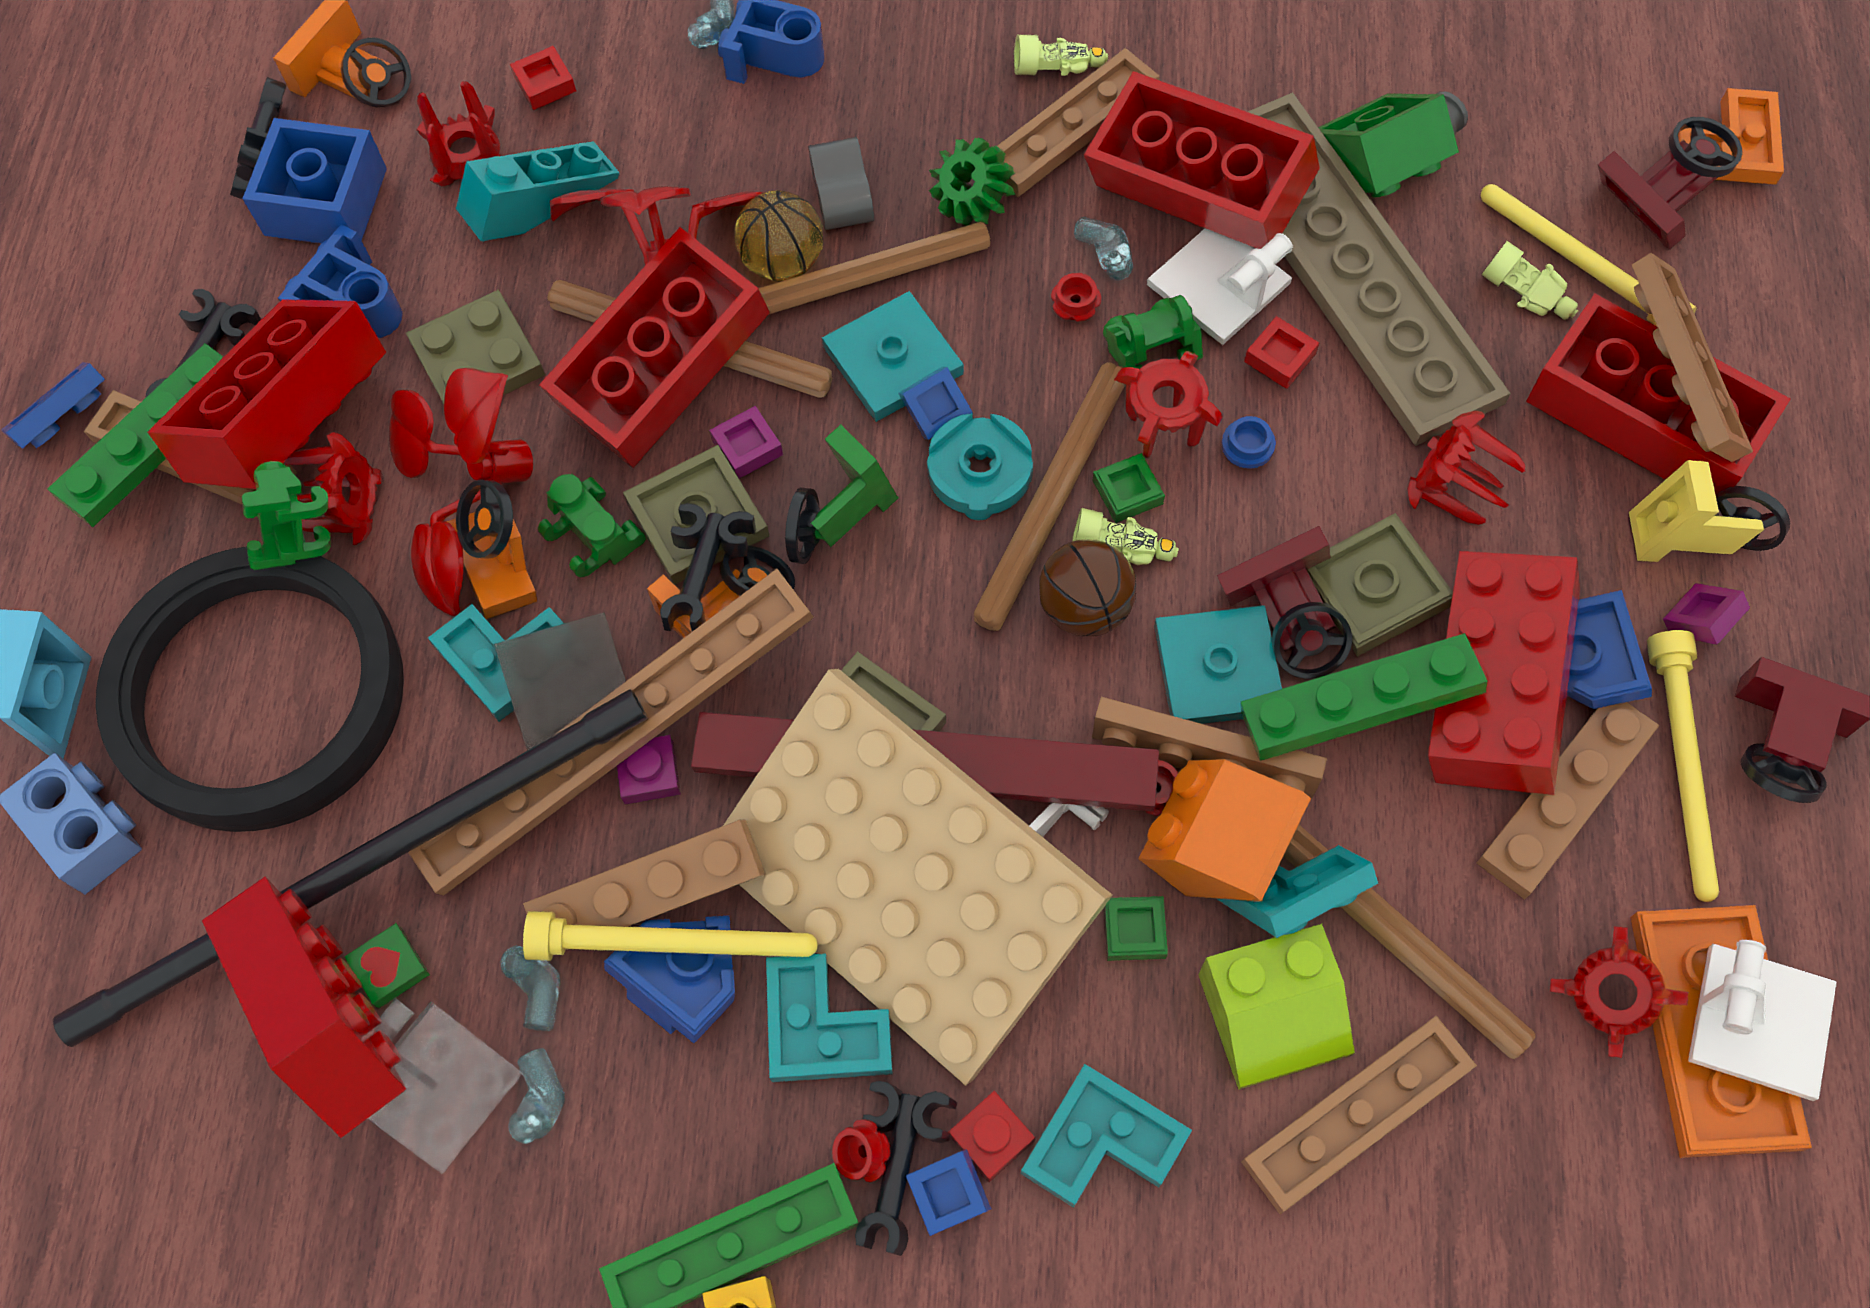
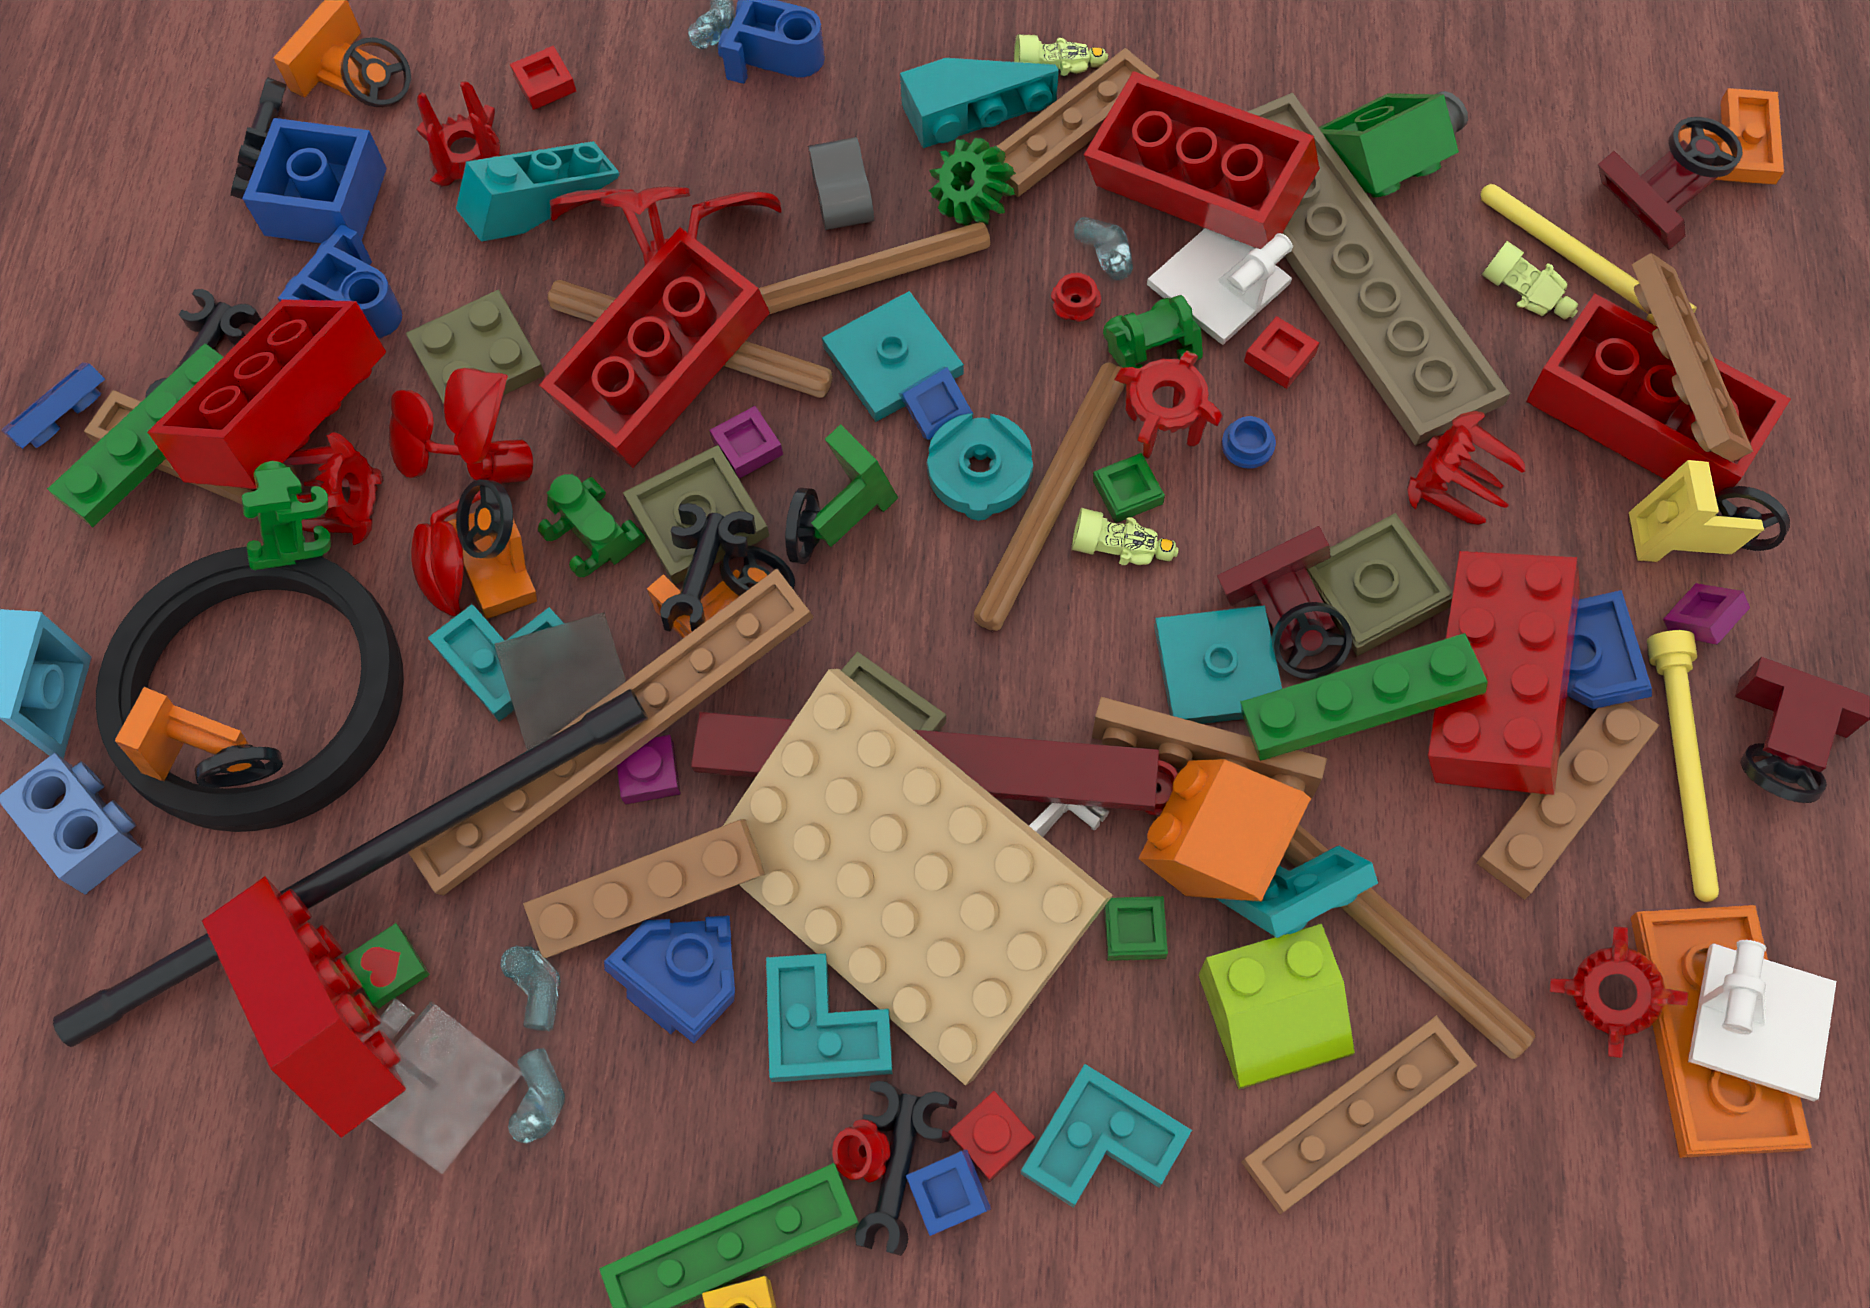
(159, 730): none -> orange piece
(550, 936): light yellow piece -> none
(778, 235): clear yellow piece -> none
(971, 94): none -> teal slope
(1087, 587): reddish brown piece -> none

